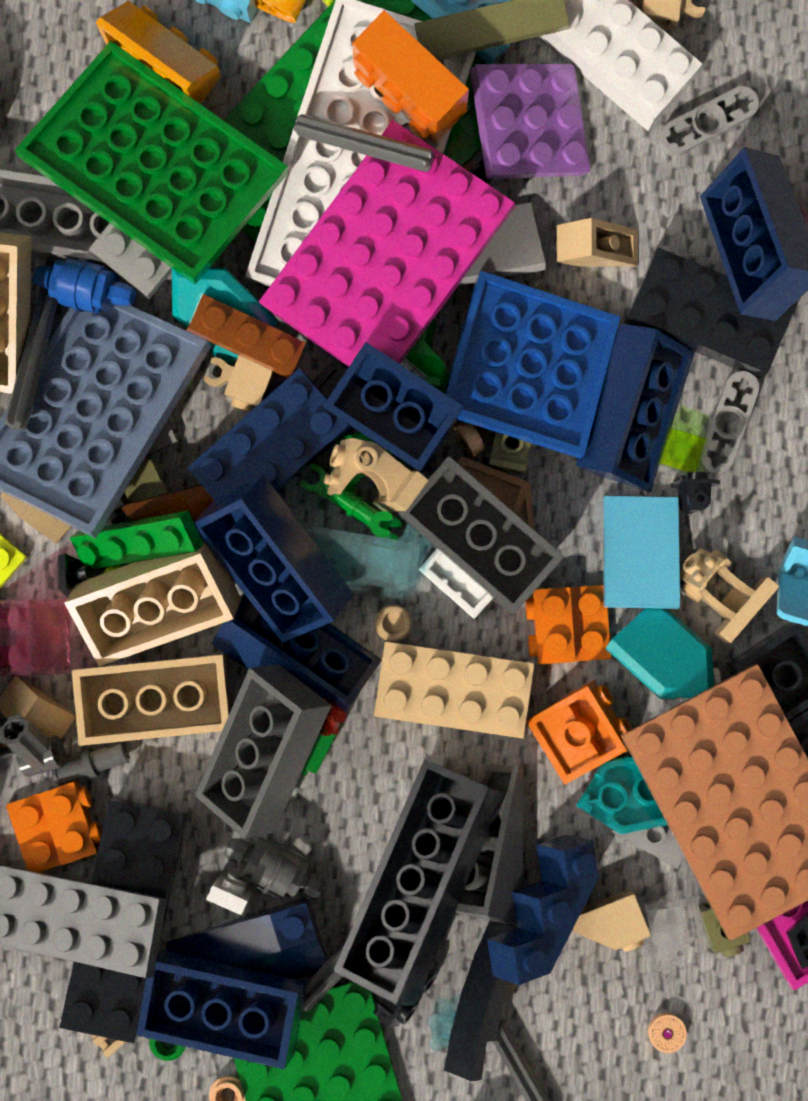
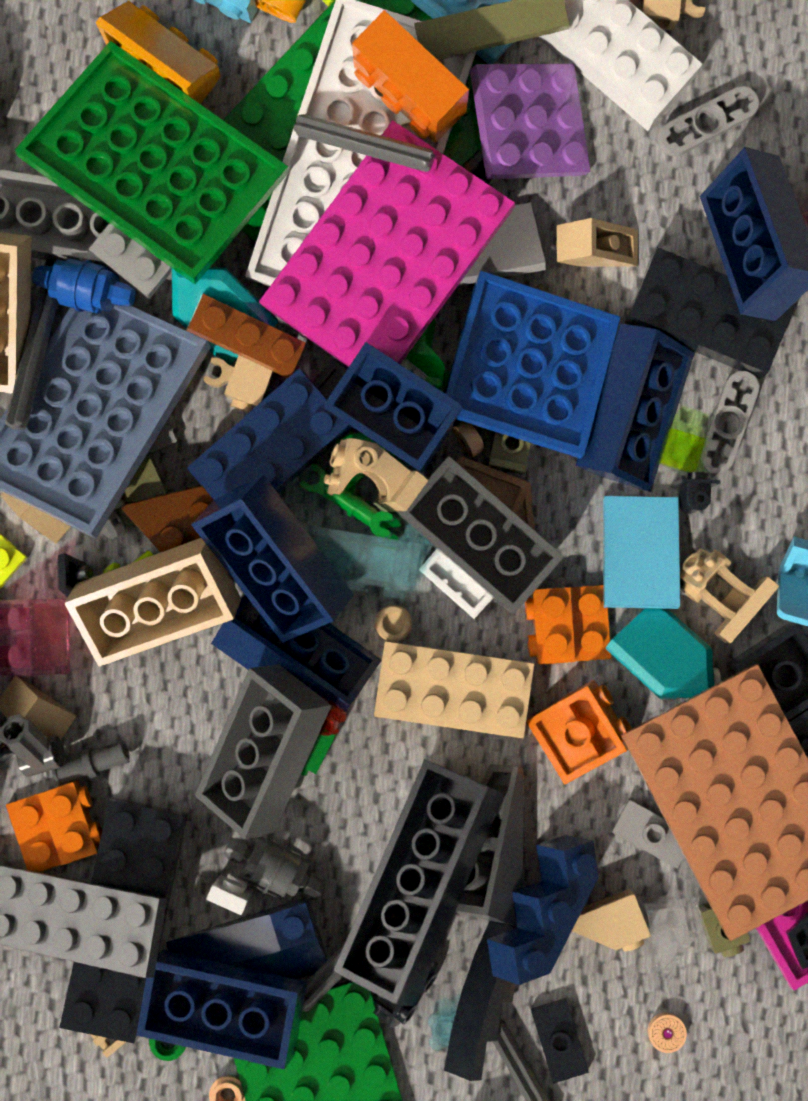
(138, 540): green plate -> none
(152, 699): tan brick -> none
(559, 1040): none -> black plate
(621, 798): teal tile -> none

